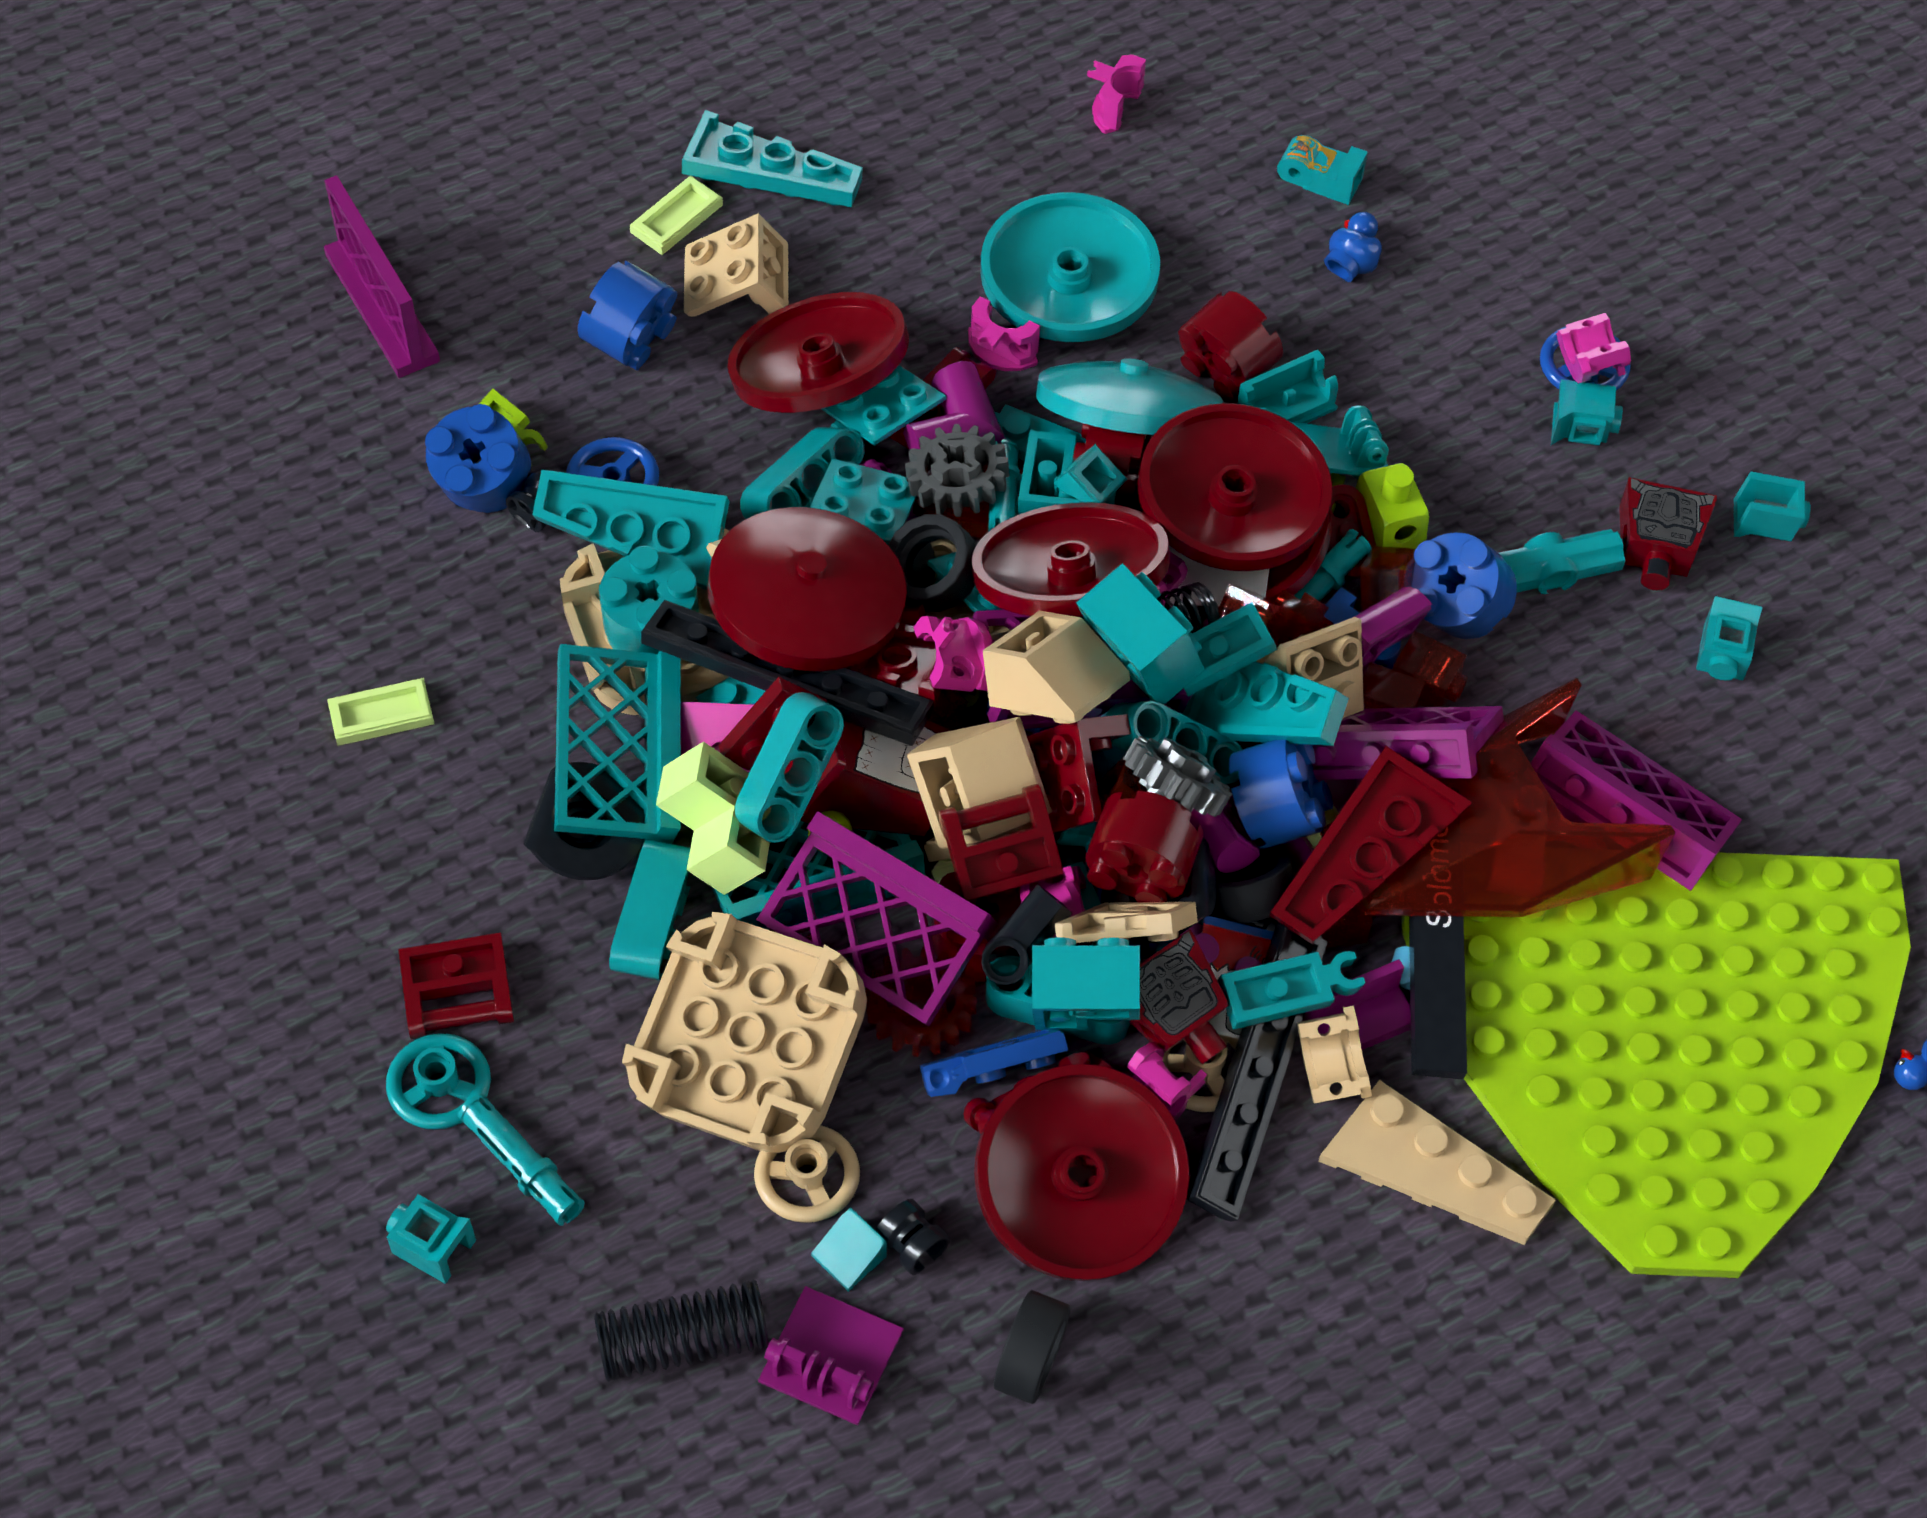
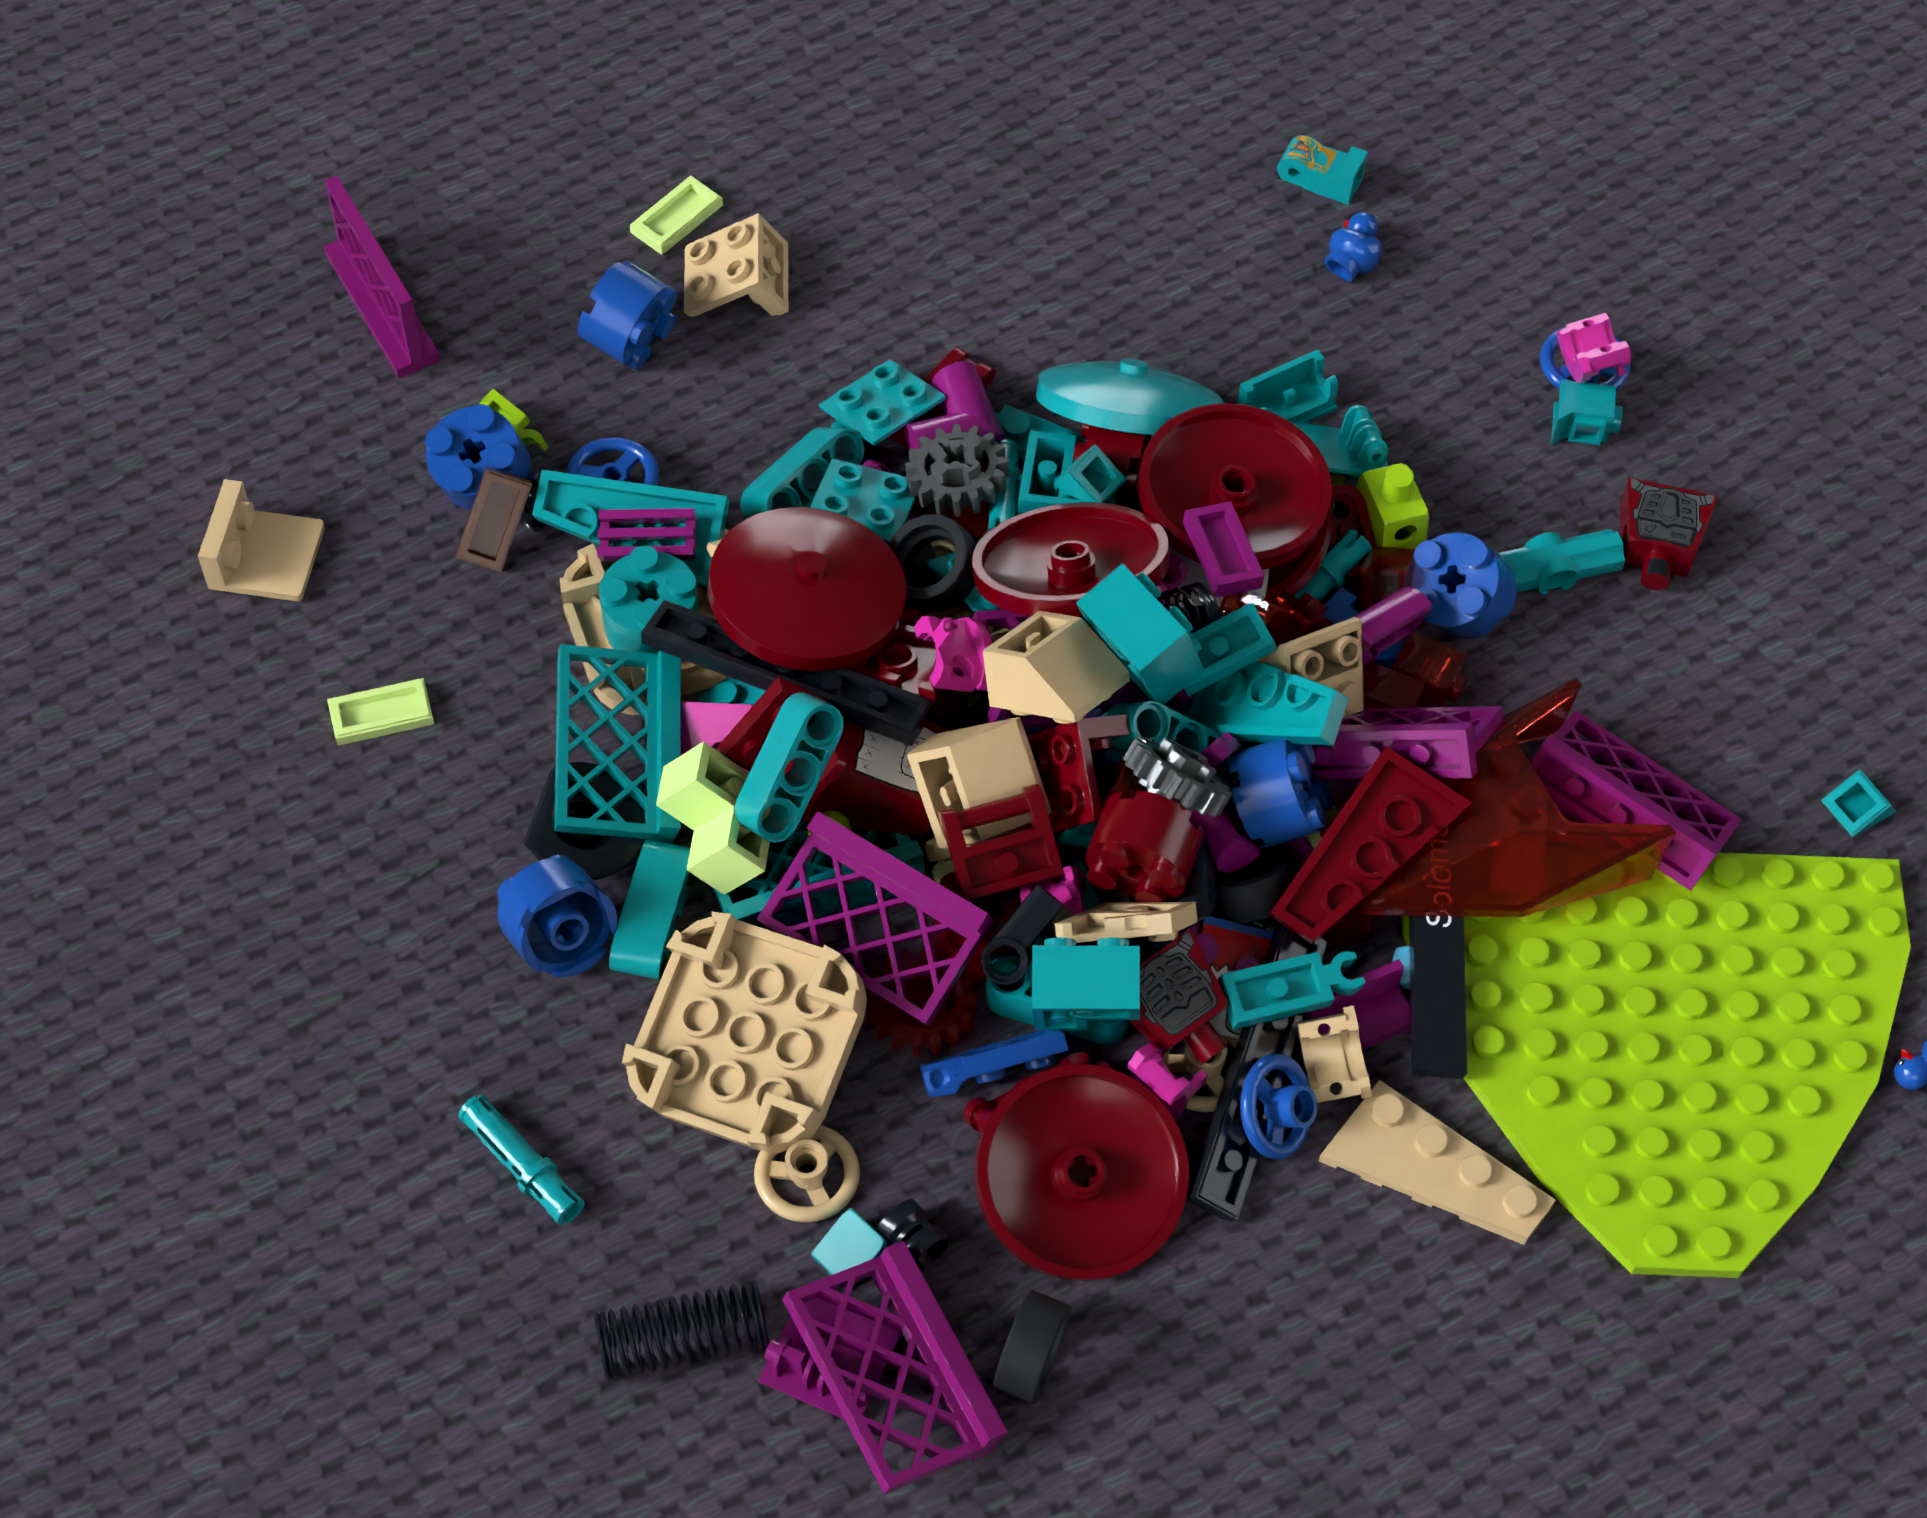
(257, 549): none -> tan bracket
(427, 1236): teal window -> none
(430, 1060): teal piece -> none
(454, 970): dark red plate -> none
(493, 519): none -> reddish brown tile
(556, 916): none -> blue brick
(647, 516): none -> magenta tile
(775, 166): teal wing -> none
(818, 352): dark red dish -> none
(937, 1358): none -> magenta fence
(999, 346): dark pink piece -> none
(1070, 266): teal dish -> none
(1120, 82): dark pink piece -> none
(1221, 749): none -> magenta tile
(1223, 549): none -> magenta tile
(1229, 343): dark red brick -> none
(1284, 1107): none -> blue piece
(1728, 639): teal window -> none
(1770, 507): teal window -> none
(1858, 804): none -> teal slope

